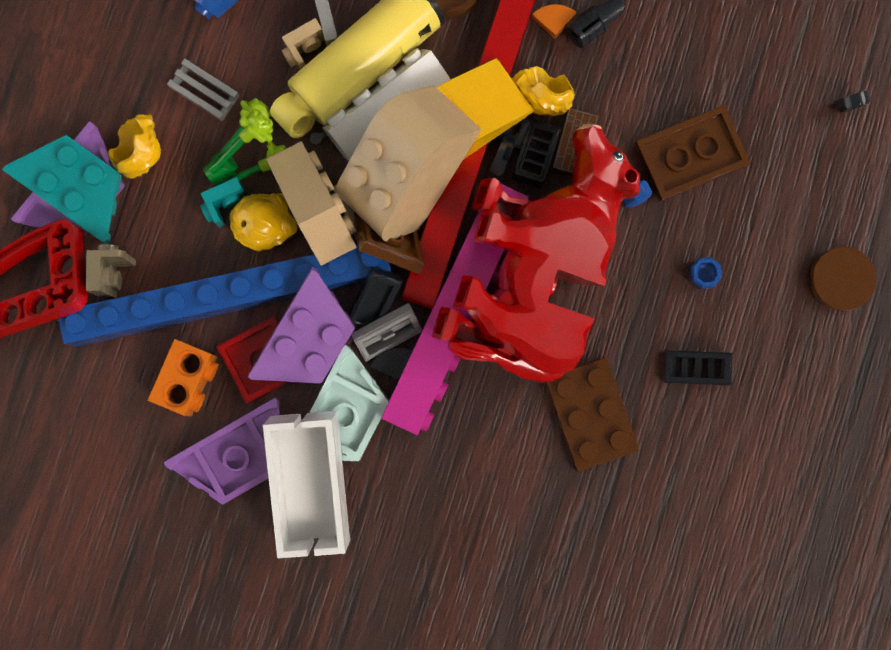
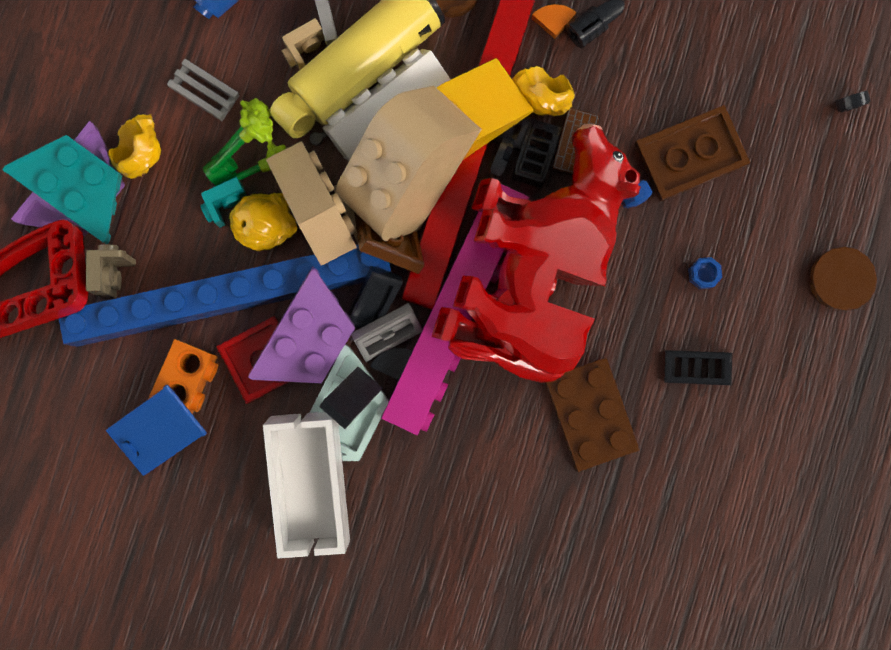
(156, 430): none -> blue container
(230, 458): medium lavender wing -> none
(350, 397): none -> black tile

